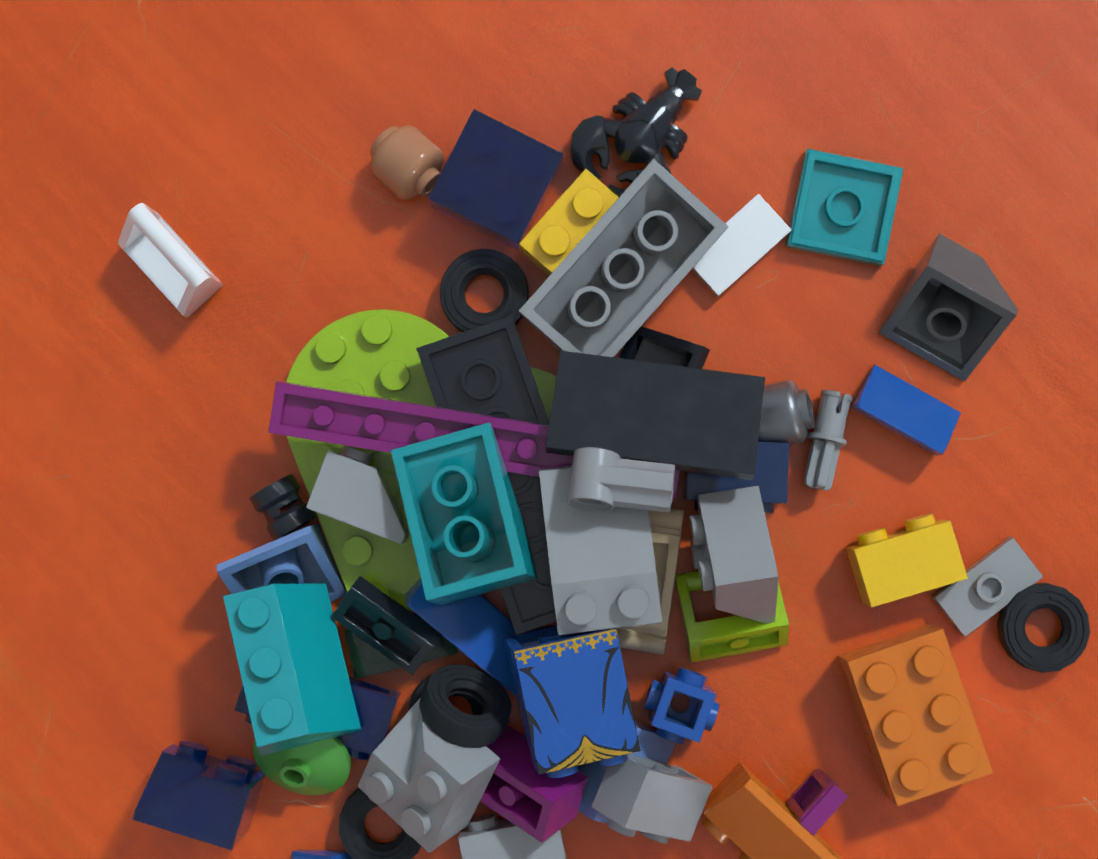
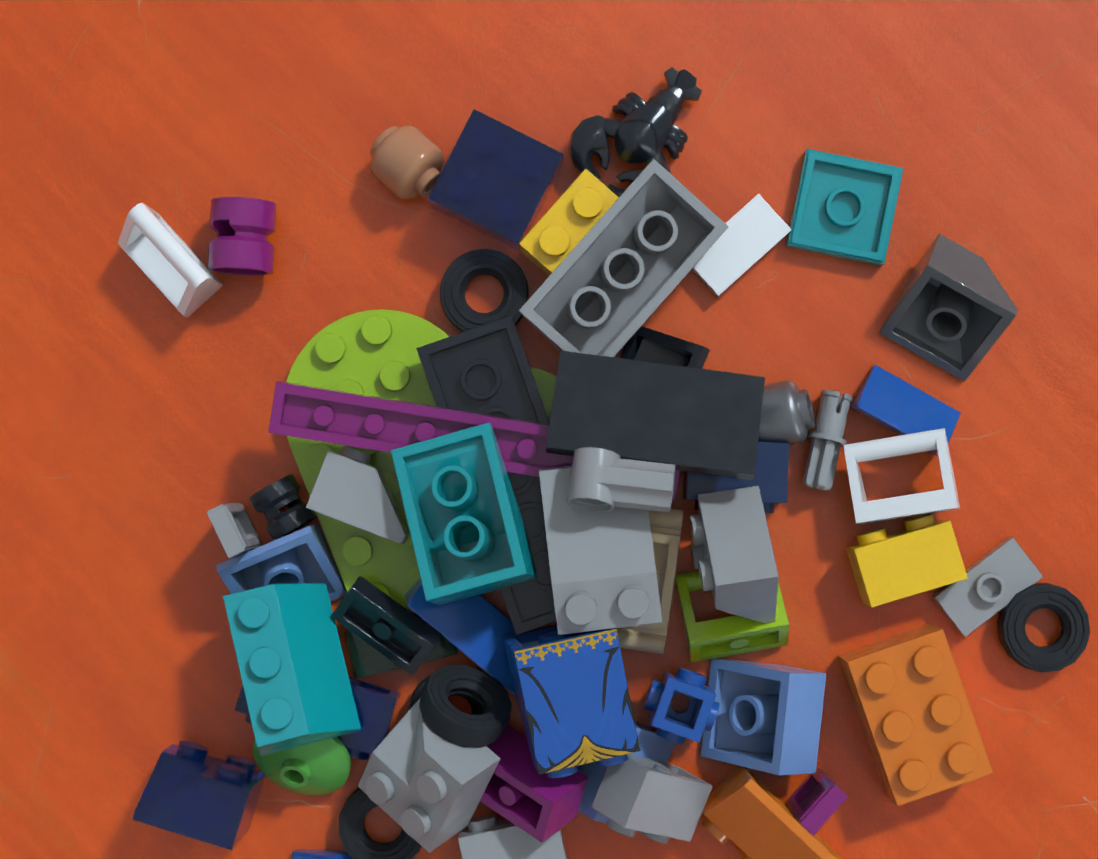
(234, 528): none -> light grey tile
(241, 236): none -> magenta wheel
(765, 716): none -> medium blue slope
(905, 505): none -> white tile

